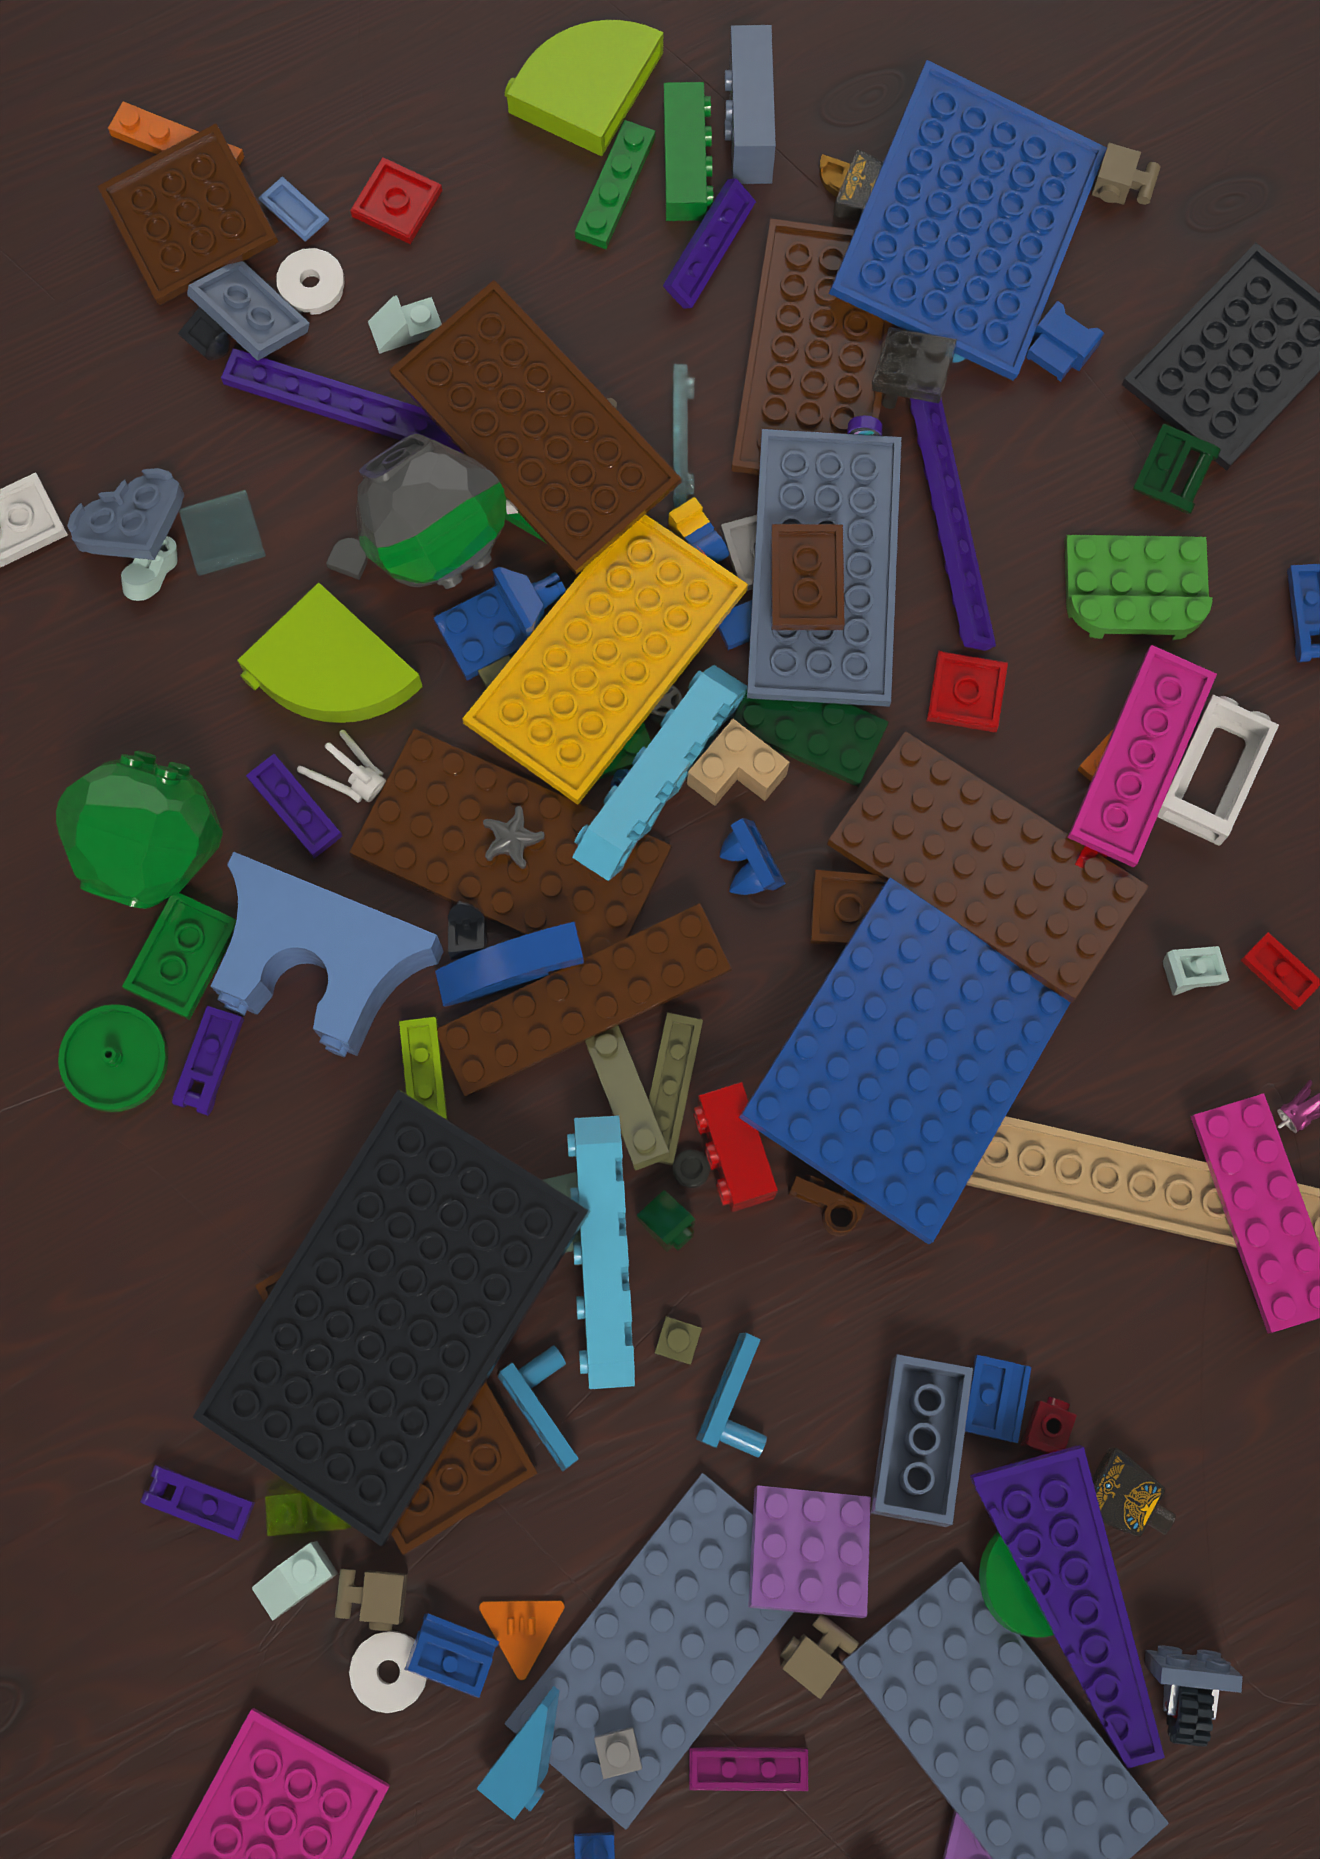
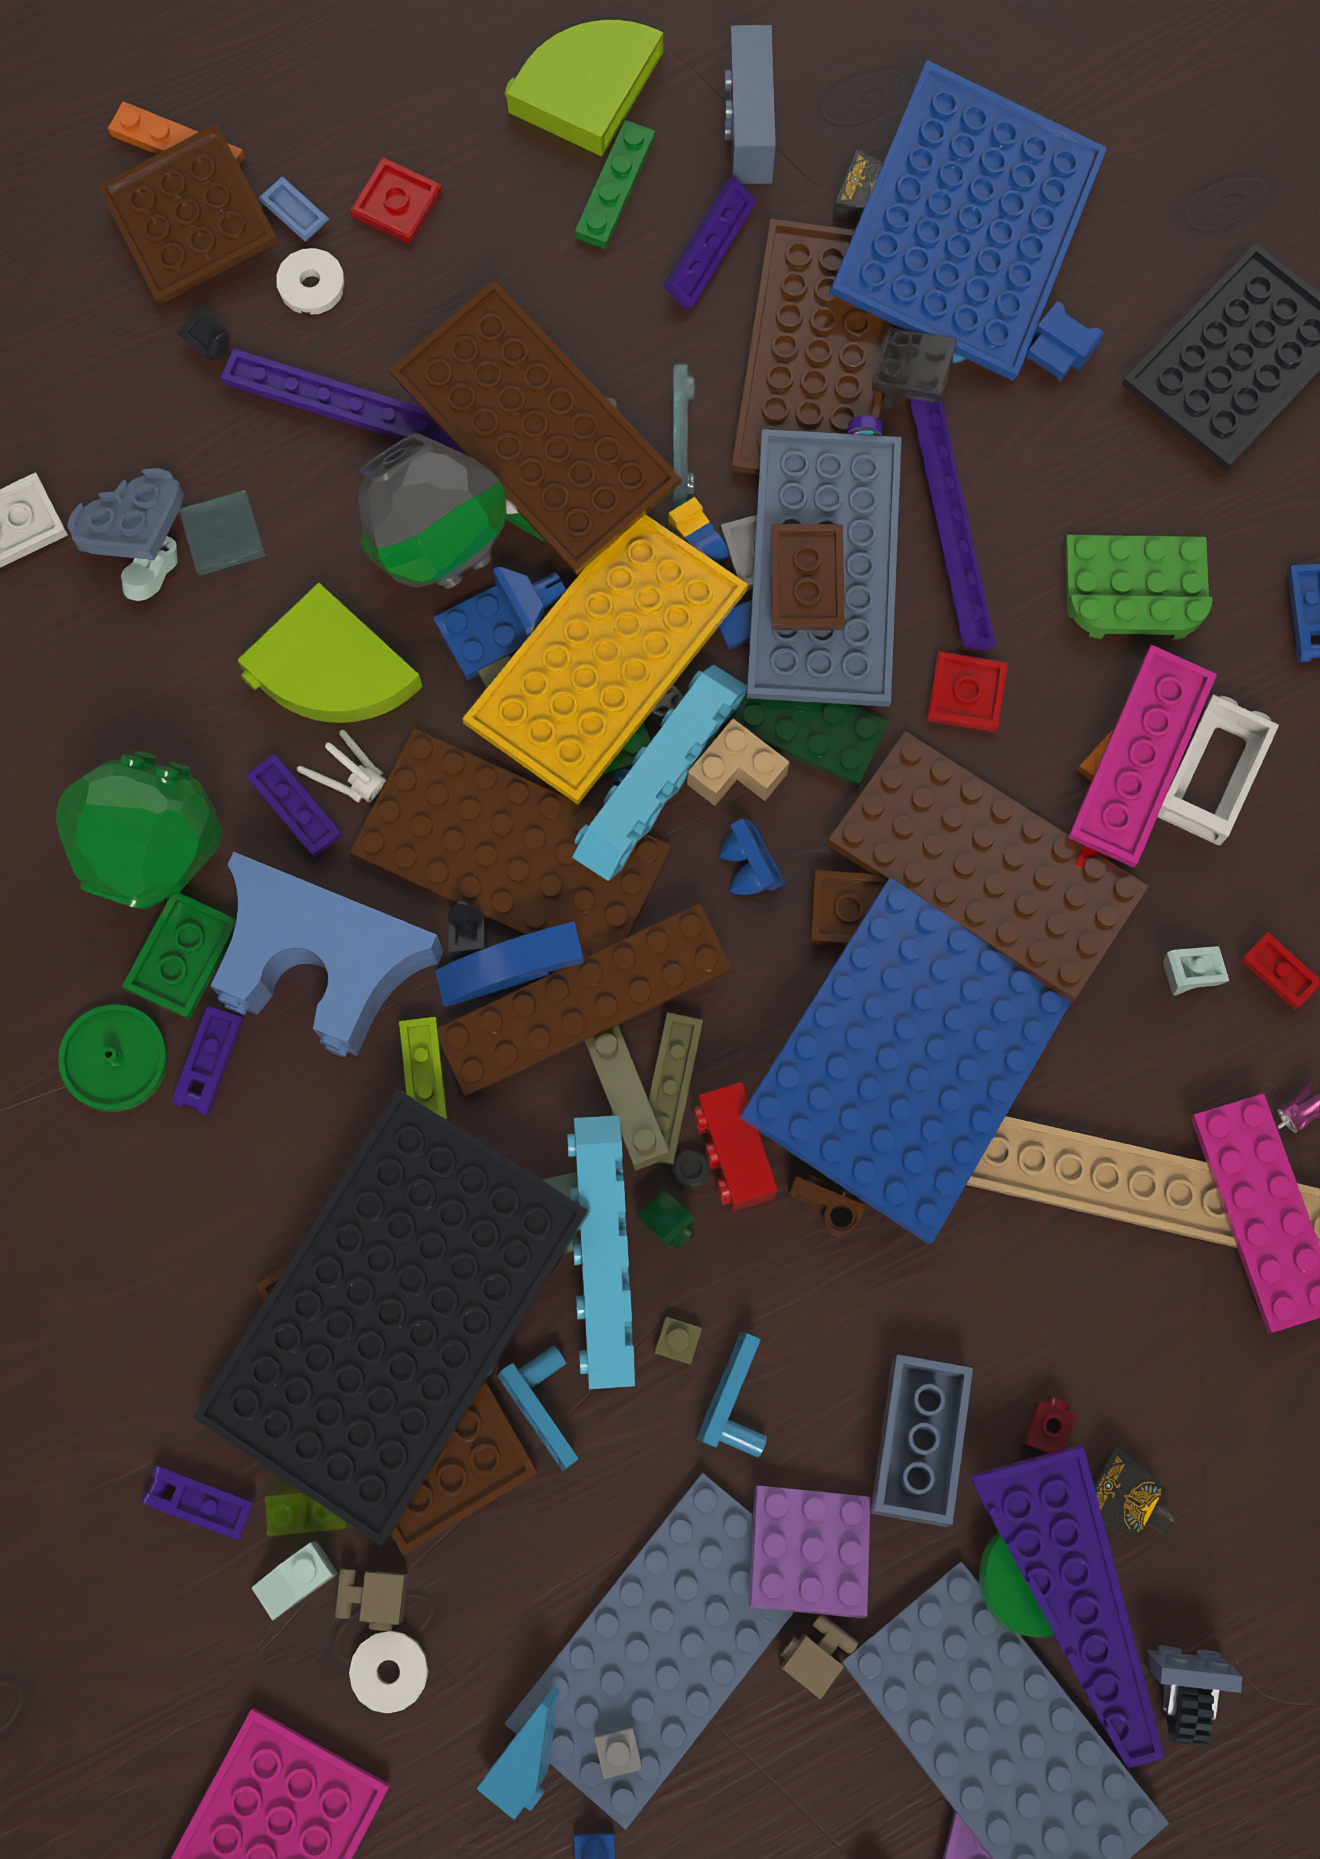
(248, 309): sand blue plate -> none
(348, 558): dark grey tile -> none
(399, 326): light aqua slope -> none
(451, 1655): blue plate -> none
(511, 838): dark grey animal -> none
(521, 1629): orange piece -> none
(686, 151): green brick -> none
(748, 1768): magenta tile -> none
(833, 173): pearl gold tile -> none
(997, 1398): blue plate -> none
(1120, 174): dark tan brick -> none
(1166, 463): dark green plate -> none

